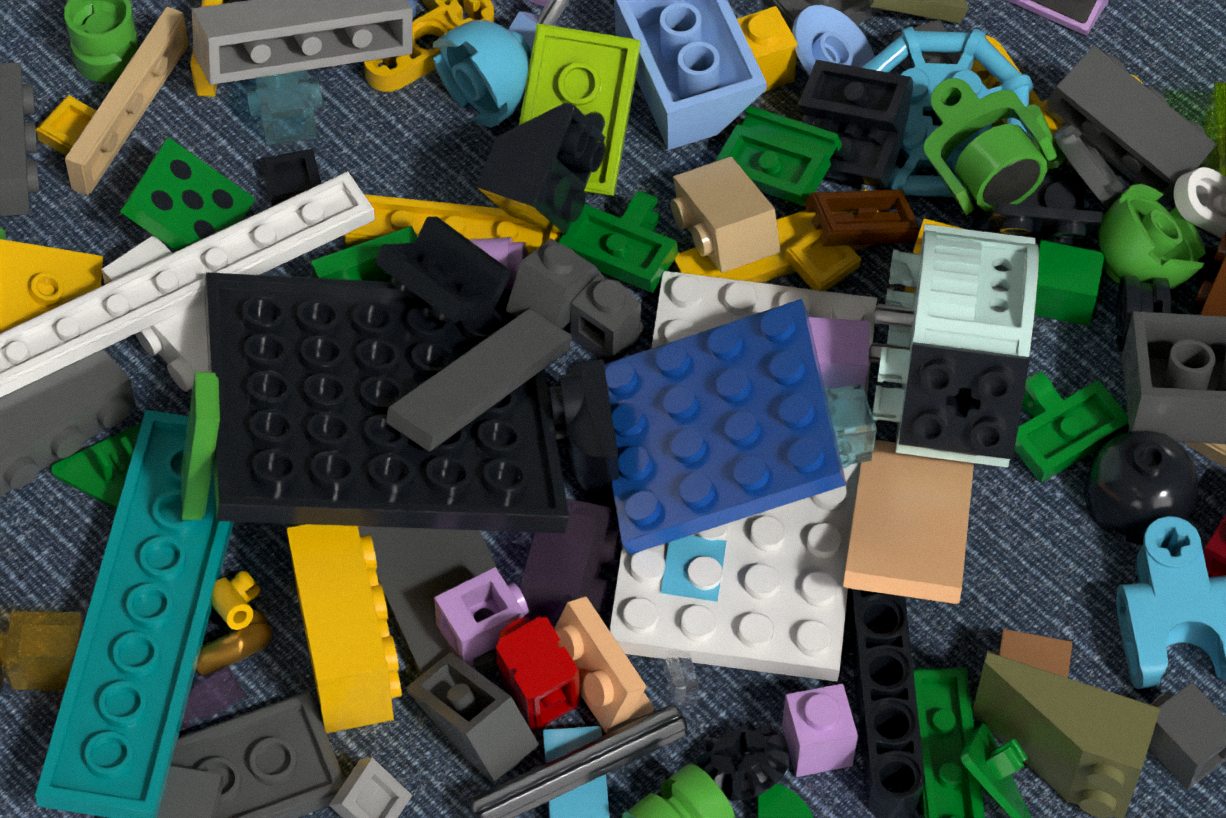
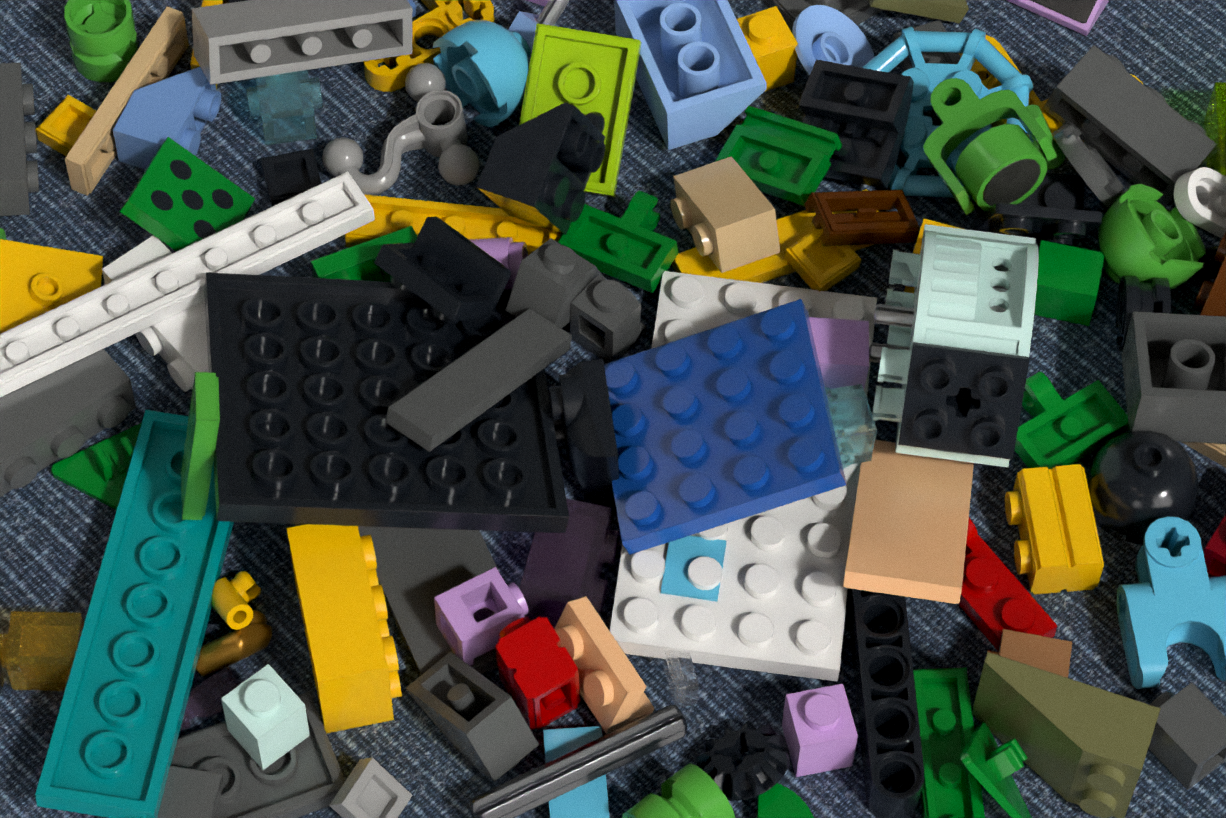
(165, 109): none -> medium blue slope
(265, 716): none -> light aqua brick
(435, 105): none -> light grey piece
(995, 596): none -> red plate
(1055, 529): none -> yellow brick

